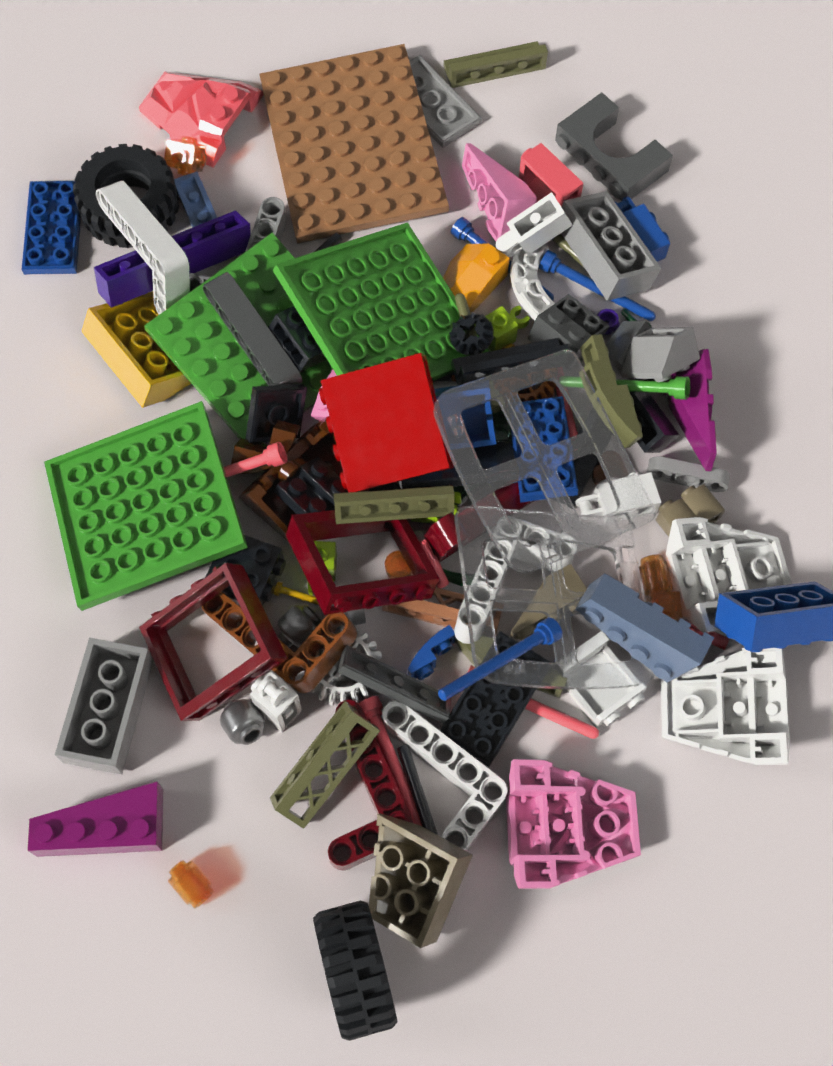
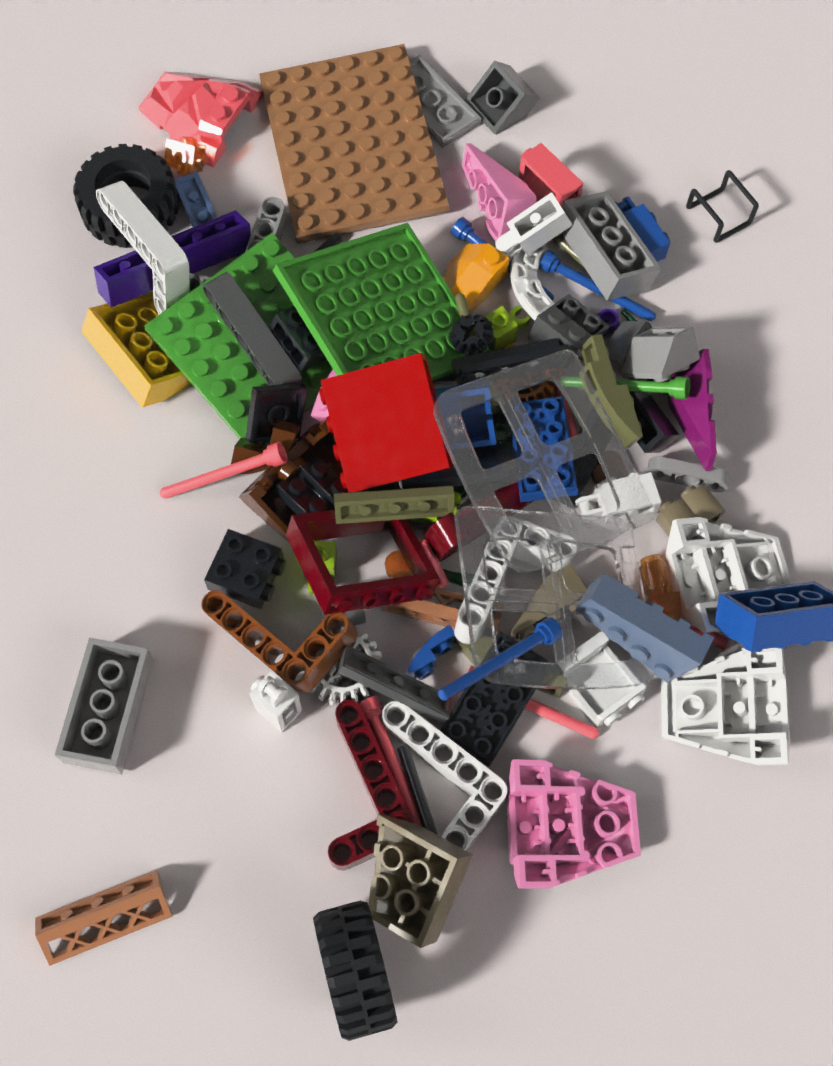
(51, 229): blue tile -> none
(100, 907): none -> nougat fence
(102, 826): magenta wedge -> none
(143, 506): bright green plate -> none
(167, 660): dark red window -> none
(190, 883): clear orange brick -> none
(242, 721): flat silver head -> none
(279, 588): yellow piece -> none
(297, 625): flat silver head -> none
(313, 760): olive fence -> none
(495, 64): olive fence -> none
(501, 97): none -> dark grey slope
(620, 175): dark grey arch -> none
(702, 200): none -> black piece

